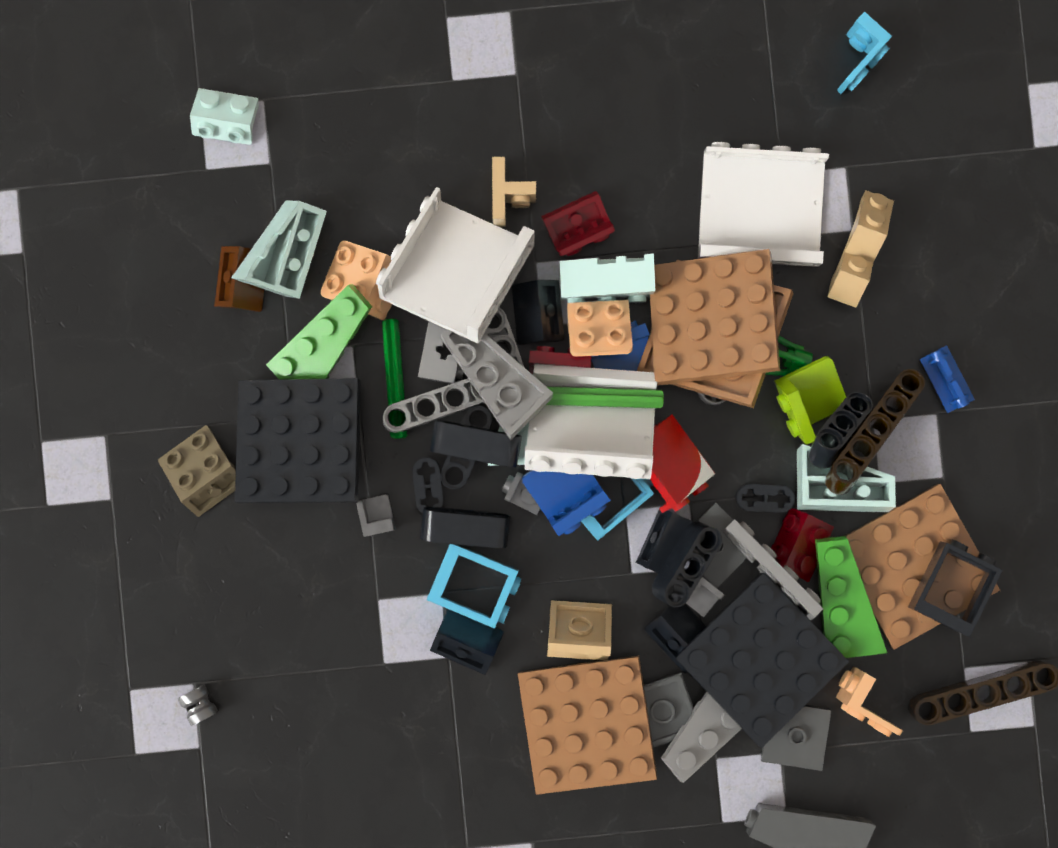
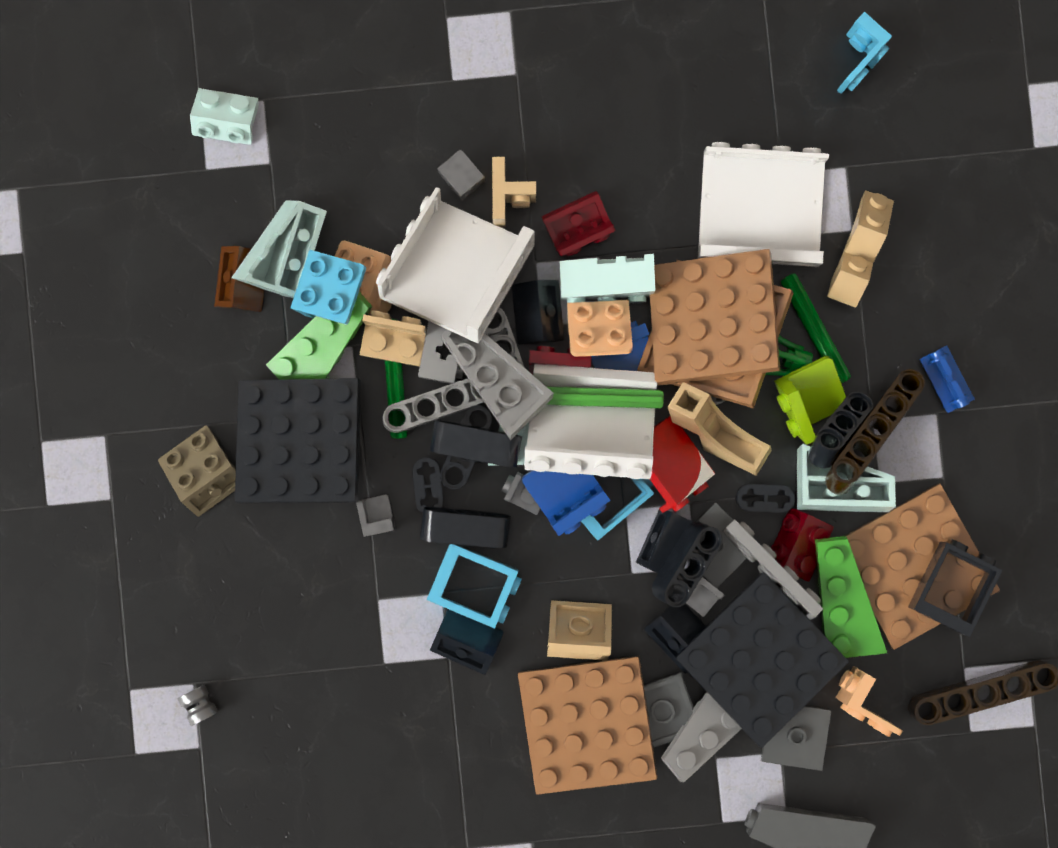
(328, 287): none -> medium azure bracket
(393, 339): none -> tan bracket
(461, 174): none -> flat silver panel
(718, 434): none -> tan arch
(814, 325): none -> green axle

